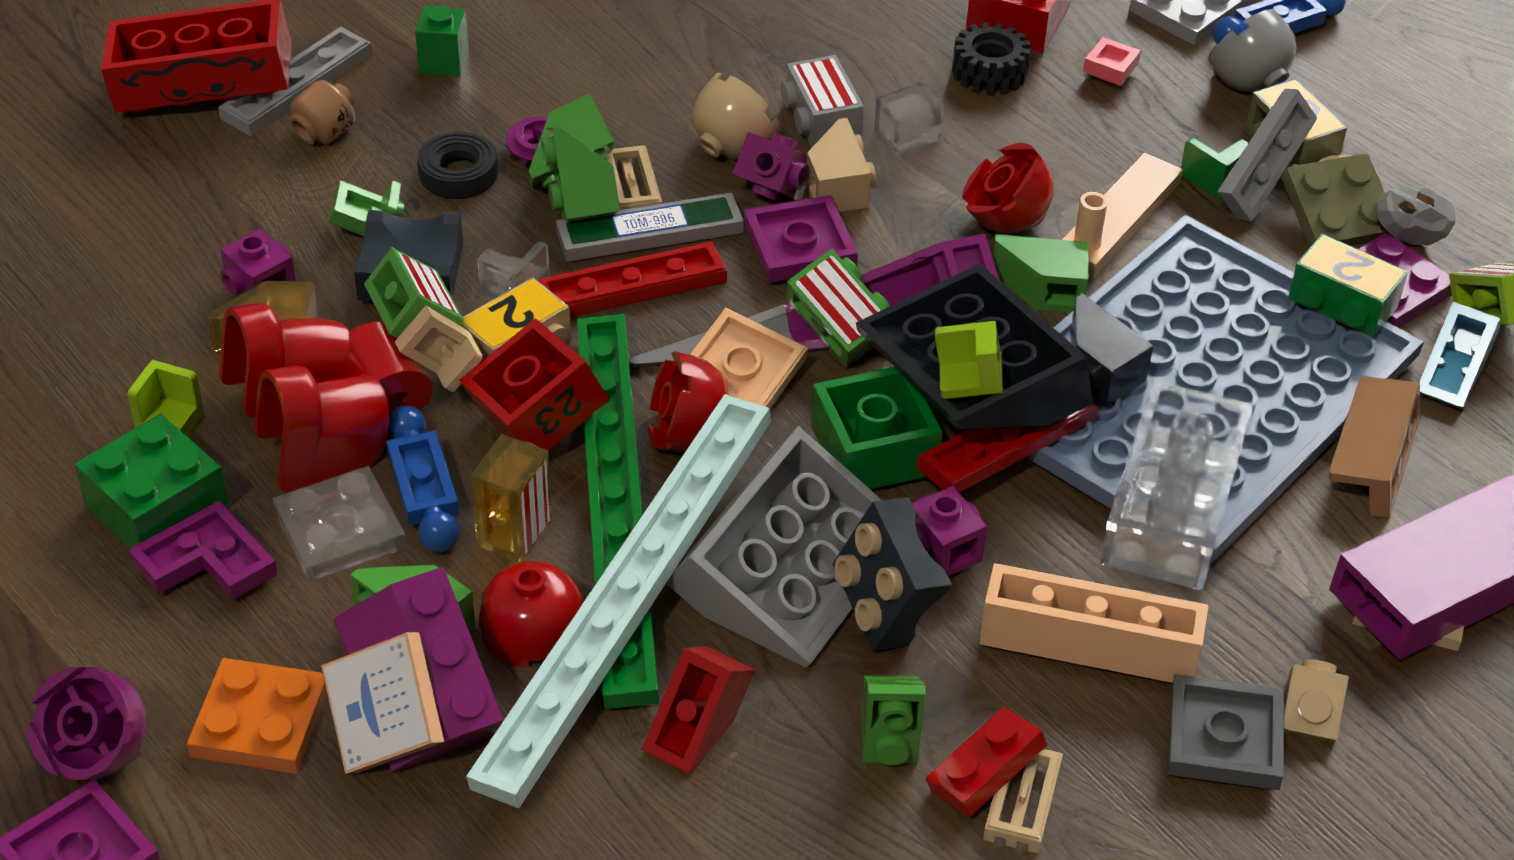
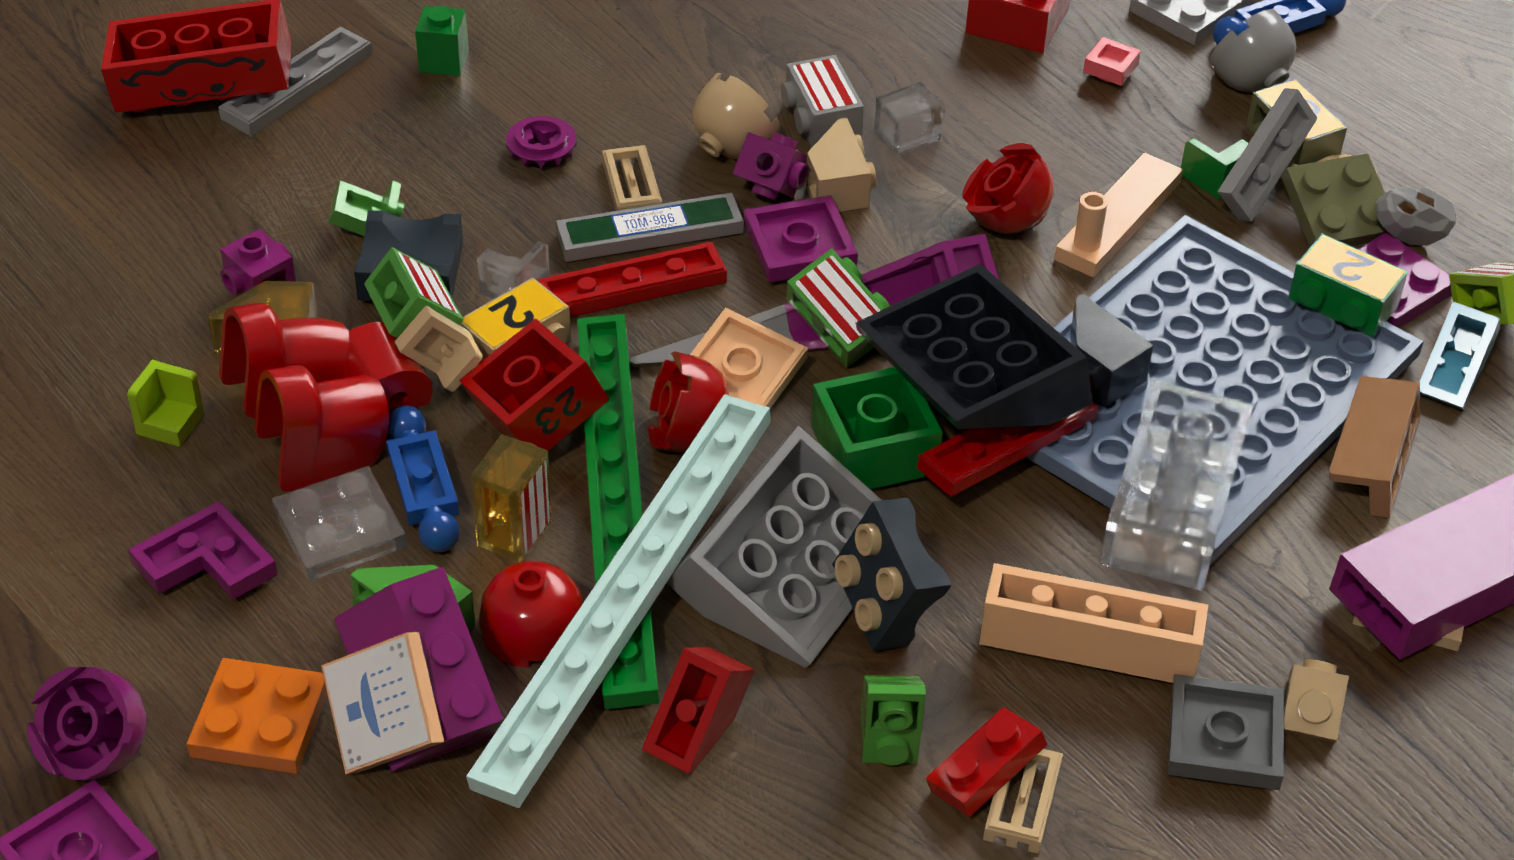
(149, 481): green brick -> none
(322, 112): medium nougat head -> none
(454, 147): black tyre -> none
(582, 121): bright green slope -> none
(582, 177): bright green slope -> none
(950, 530): magenta brick -> none
(969, 360): lime panel -> none
(991, 58): black tyre -> none
(1043, 270): bright green slope -> none

